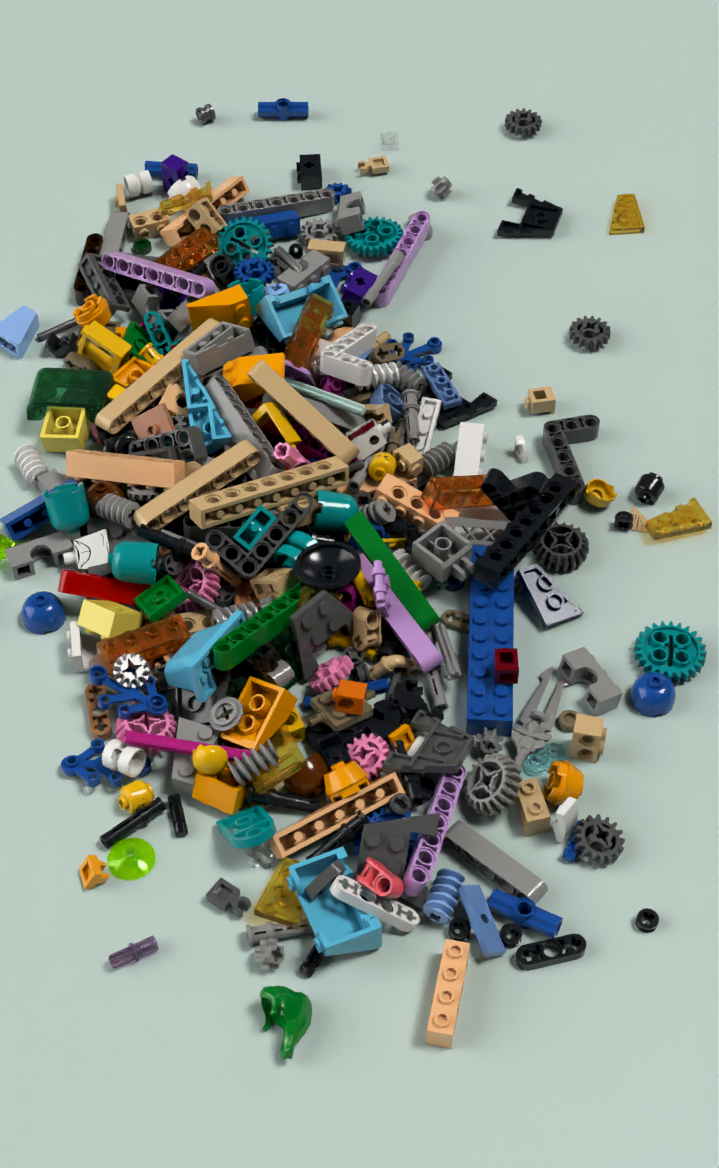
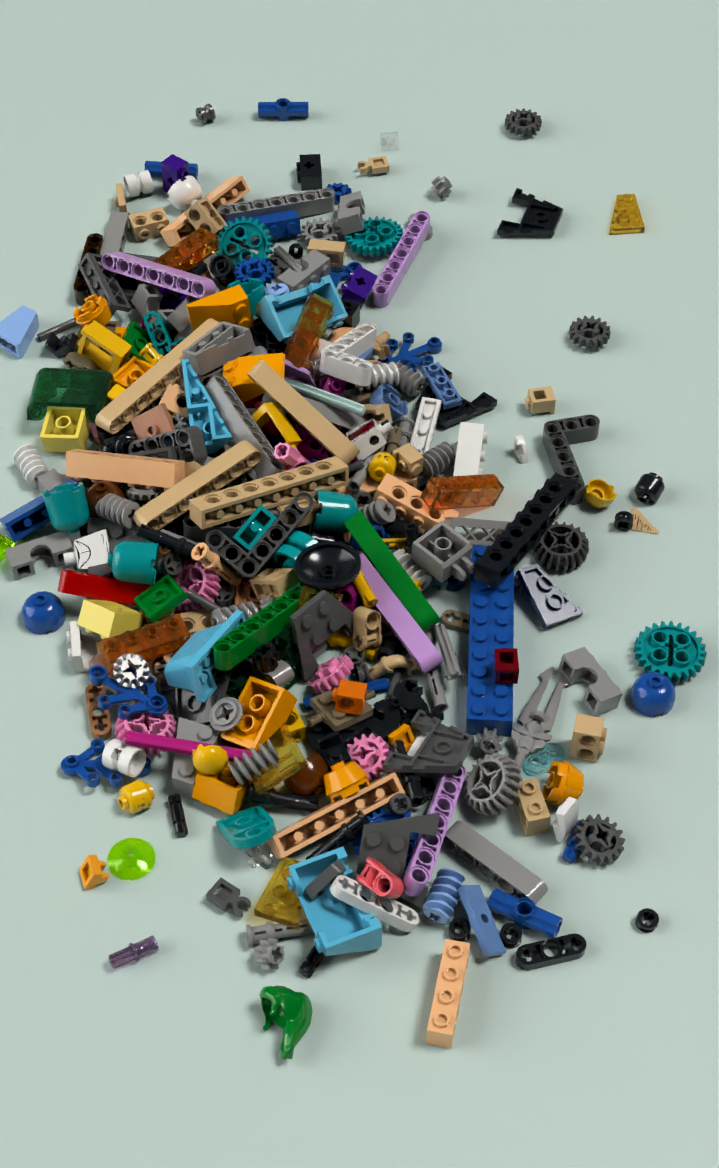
(140, 817): black pin -> none
(142, 247): dark green tile -> none
(180, 202): clear yellow wing -> none
(373, 292): light grey piece -> none
(382, 582): lavender plate -> none
(386, 350): dark tan beam -> none
(411, 410): light grey pin -> none
(513, 494): black beam -> none
(567, 720): dark tan tile -> none
(680, 521): clear yellow wing -> none

